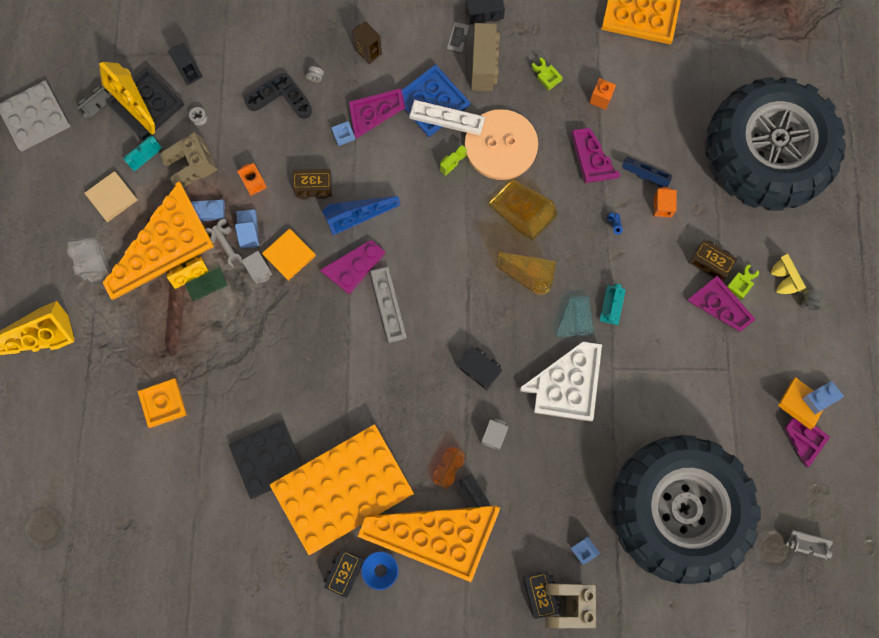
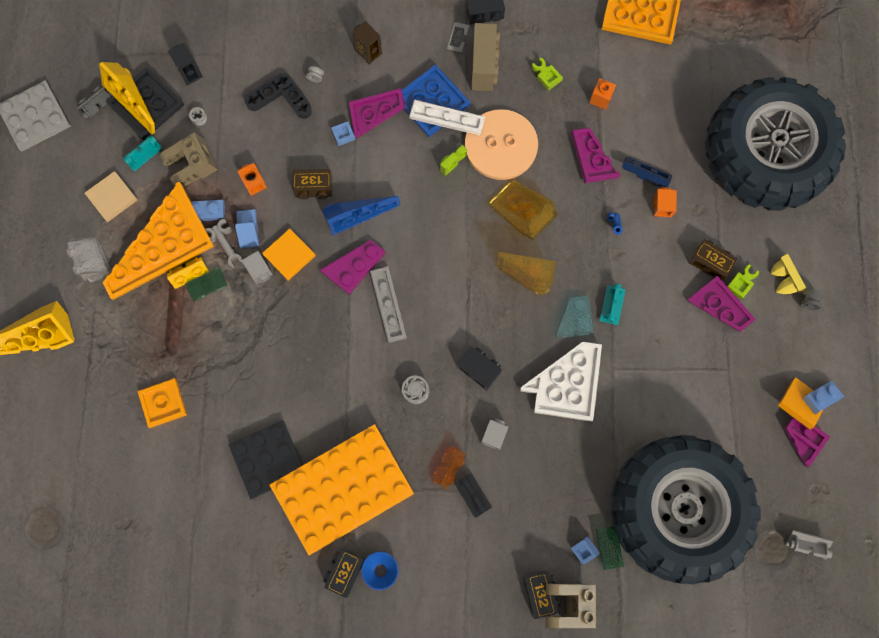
(415, 389): none -> light grey wheel
(440, 538): light orange wing -> none
(609, 548): none -> clear green plate

